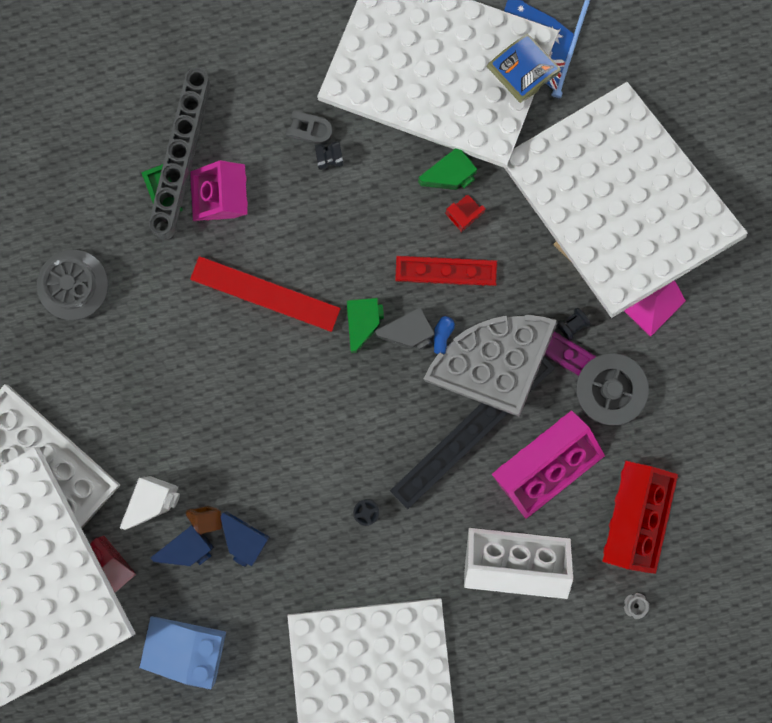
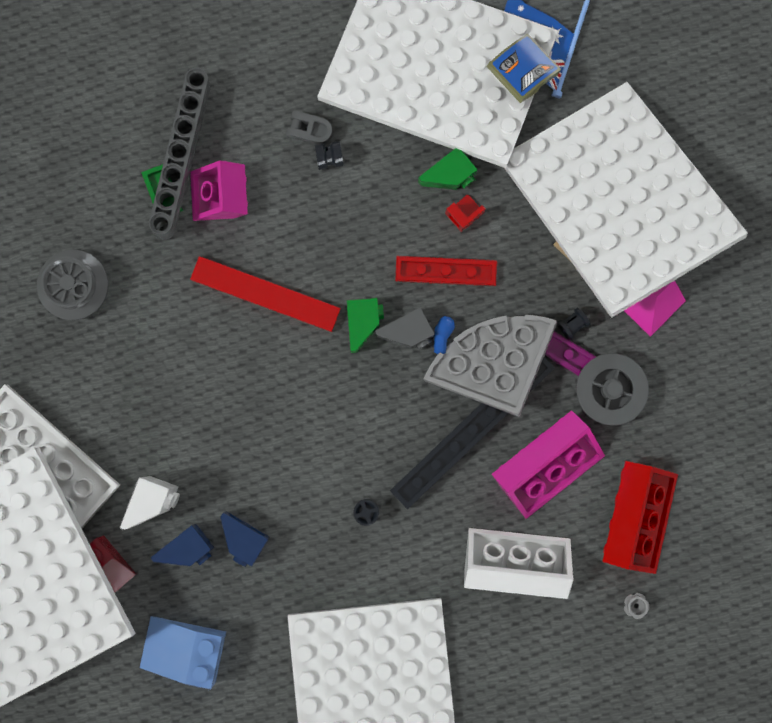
(205, 519): reddish brown slope -> none

